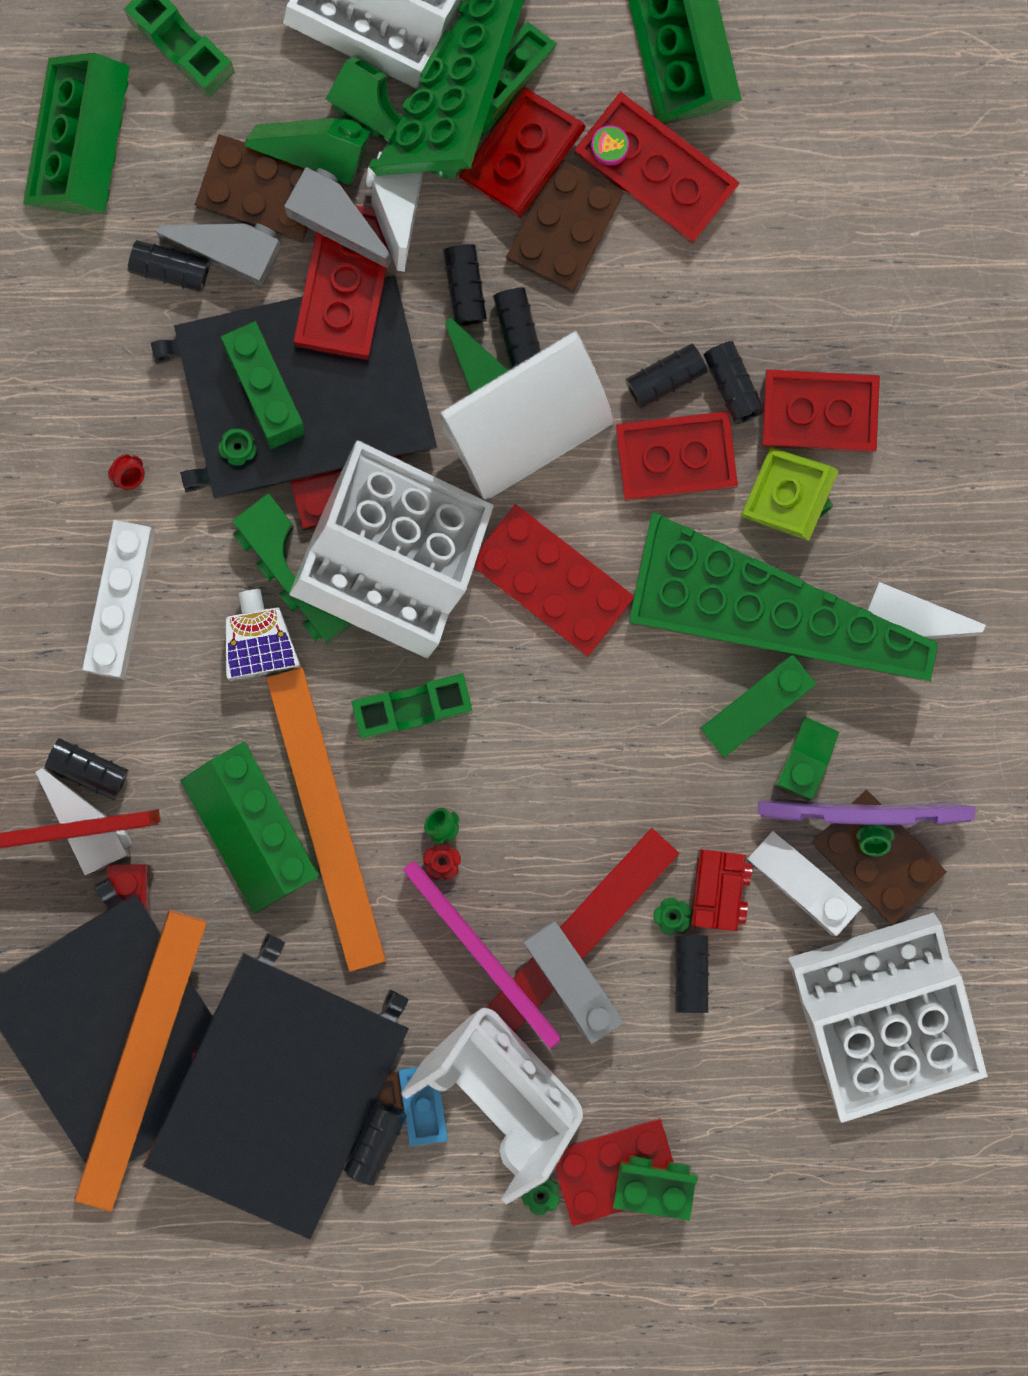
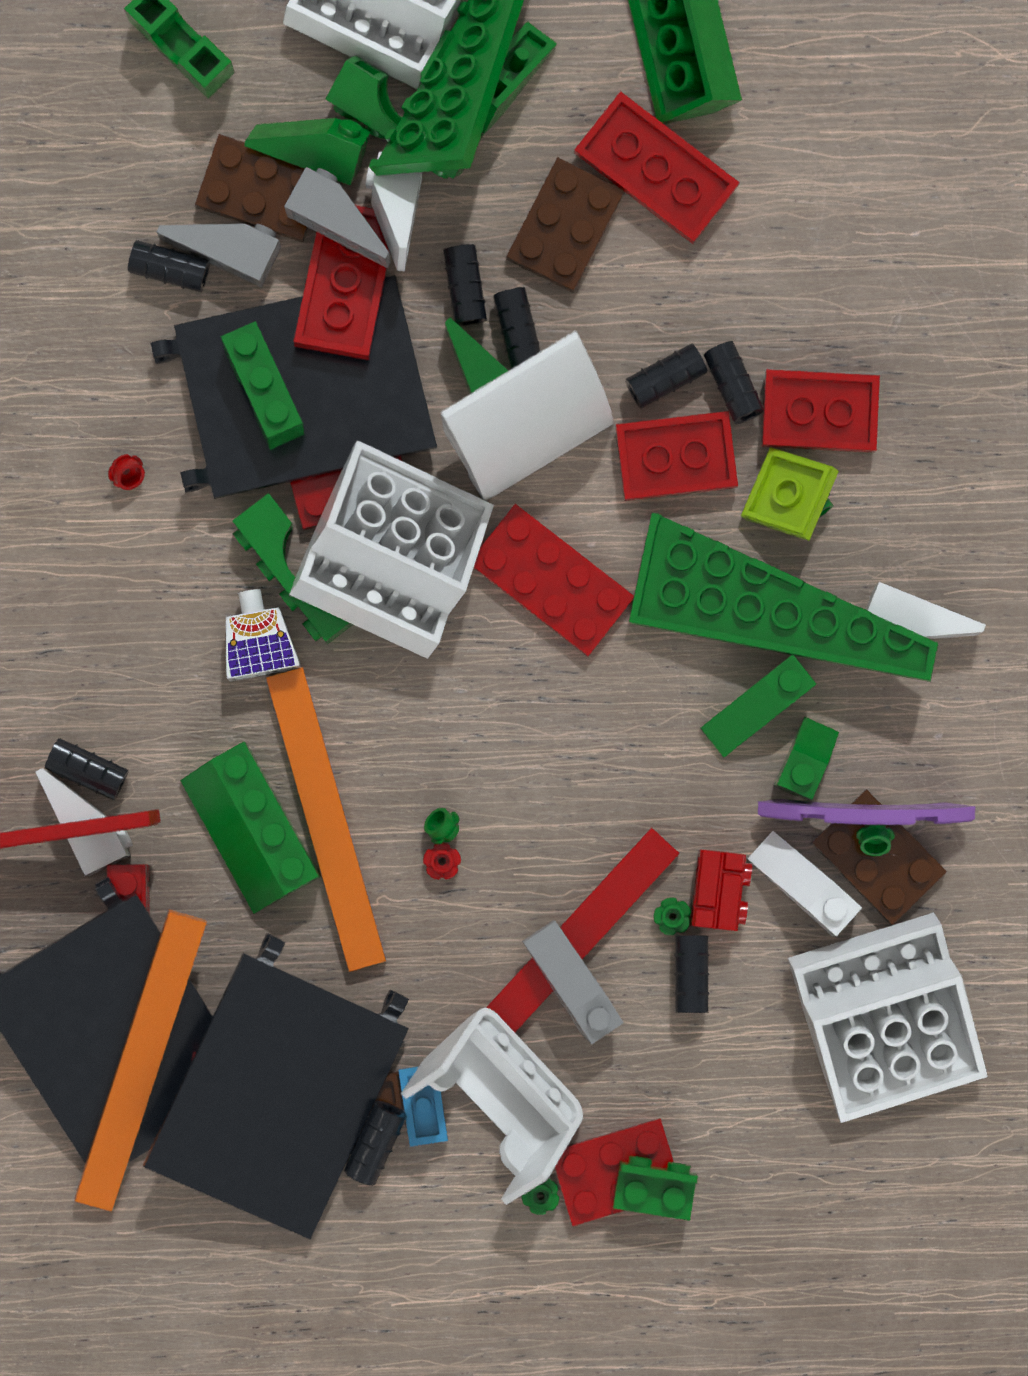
(77, 134): green slope -> none
(119, 600): white brick -> none
(234, 437): green plate -> none
(412, 707): green arch -> none
(483, 955): dark pink tile -> none
(522, 152): red tile -> none
(610, 145): tile -> none

